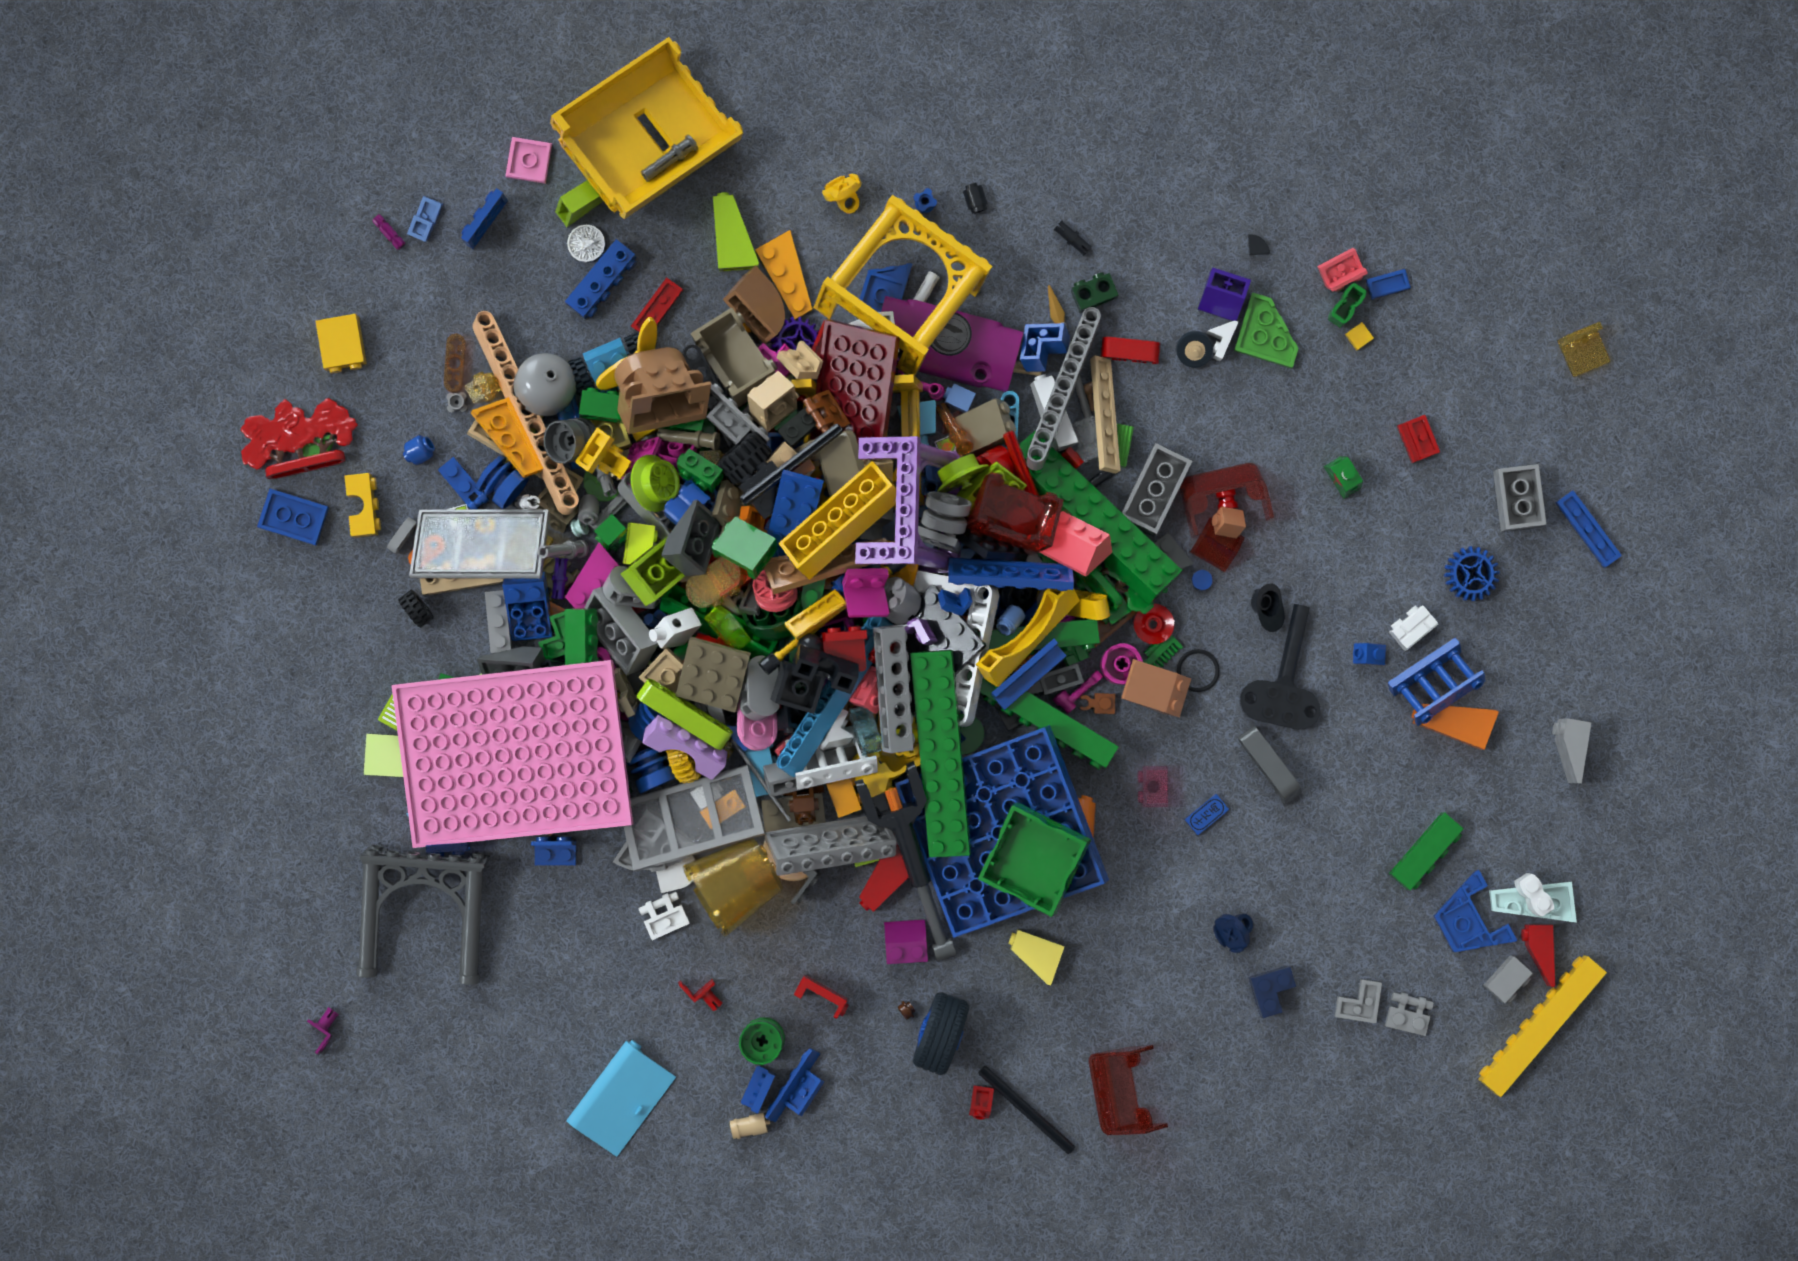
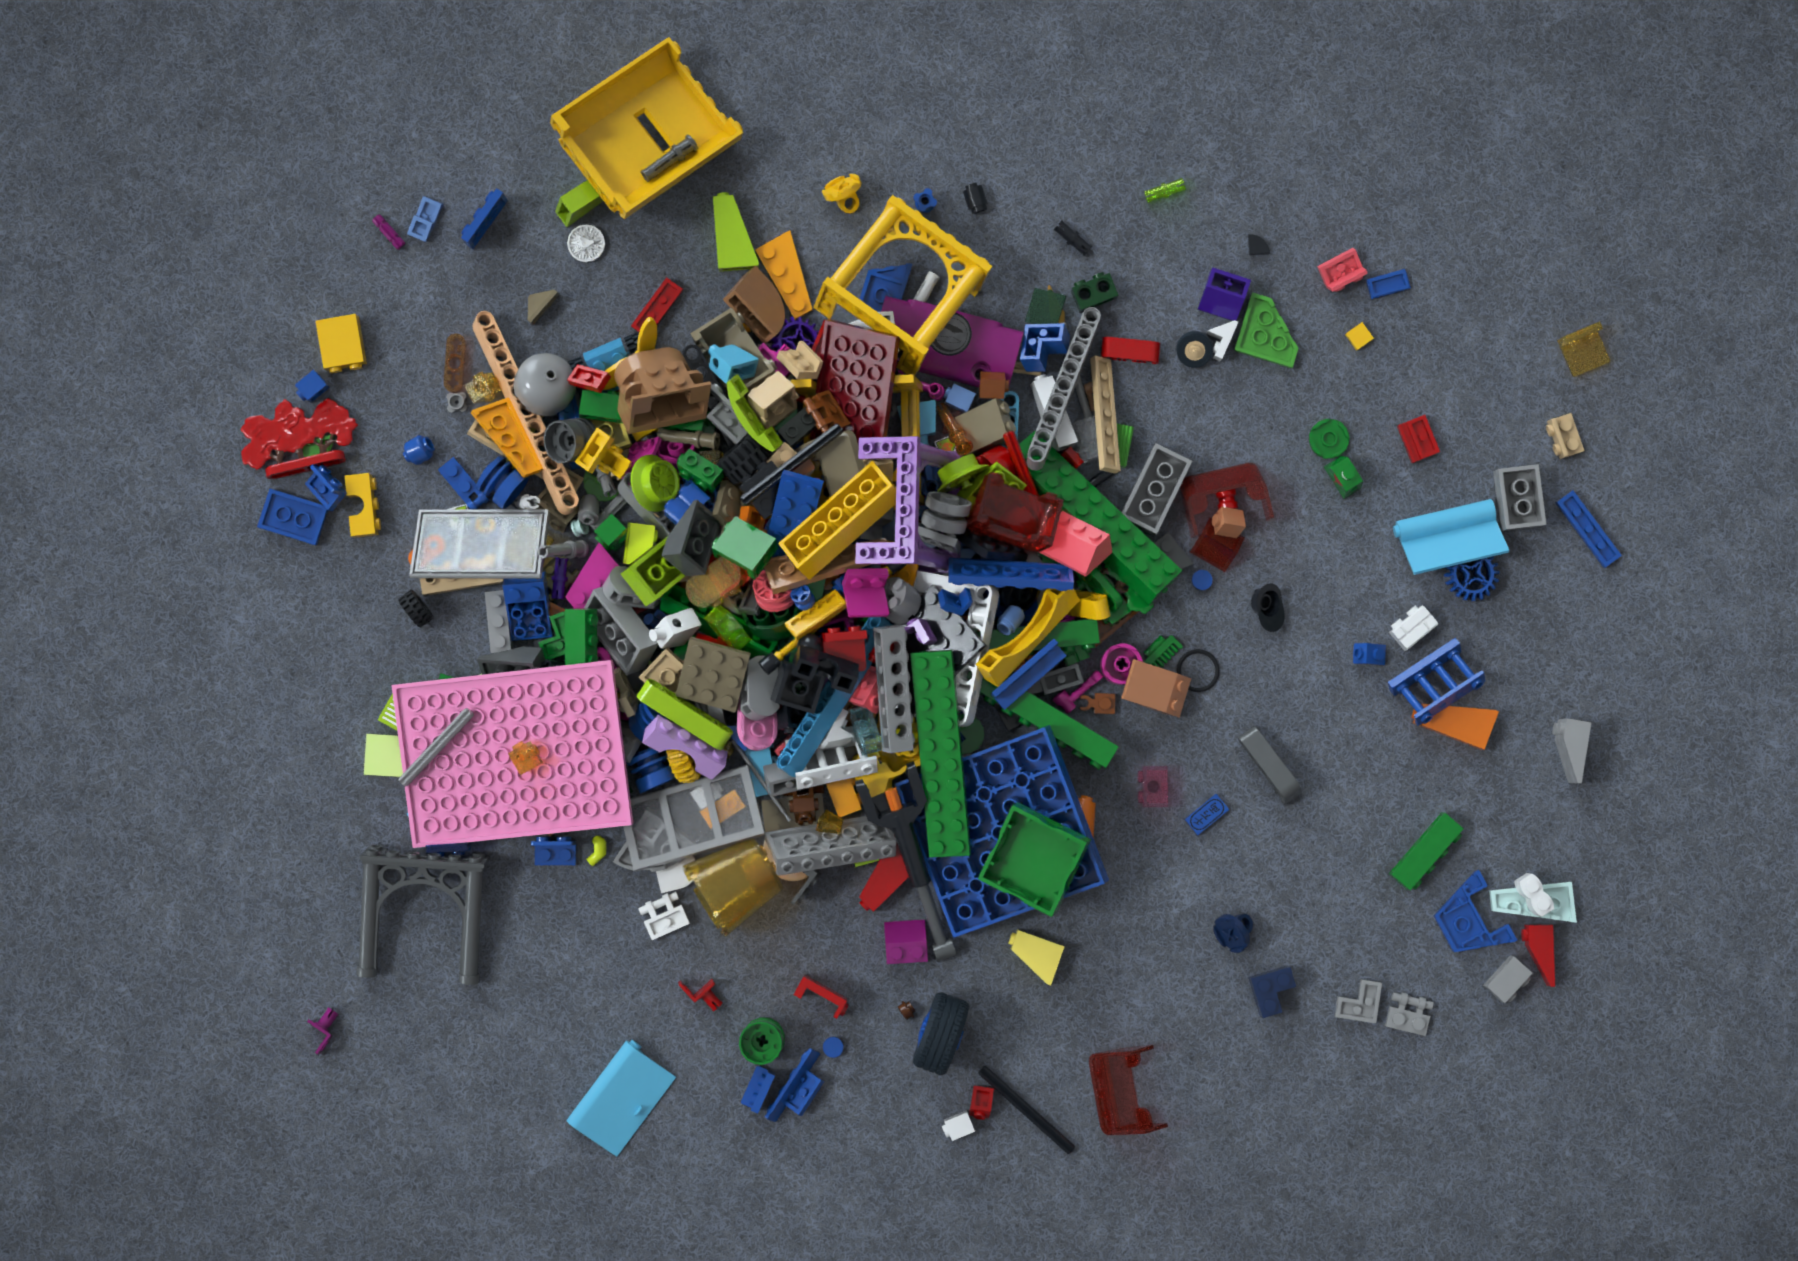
(311, 386): none -> blue brick
(325, 487): none -> blue bracket
(402, 535): light grey beam -> none
(438, 744): none -> light grey axle
(525, 756): none -> clear yellow brick
(529, 160): bright pink tile -> none
(539, 303): none -> dark tan slope
(589, 378): none -> red plate
(600, 850): none -> neon yellow arm
(601, 279): blue brick -> none
(732, 360): none -> medium azure torso
(751, 1125): tan piece -> none
(766, 437): none -> lime slope
(798, 596): none -> blue wheel
(829, 823): none -> clear yellow slope
(833, 1047): none -> blue tile
(958, 1126): none -> white brick
(993, 385): none -> dark orange brick
(1045, 307): none -> clear green piece
(1164, 190): none -> clear neon green pin
(1164, 627): red dish -> none
(1281, 700): black piece -> none
(1323, 437): none -> green tile
(1345, 308): green brick -> none
(1451, 536): none -> medium azure door
(1542, 1025): yellow brick -> none
(1565, 436): none -> tan bracket

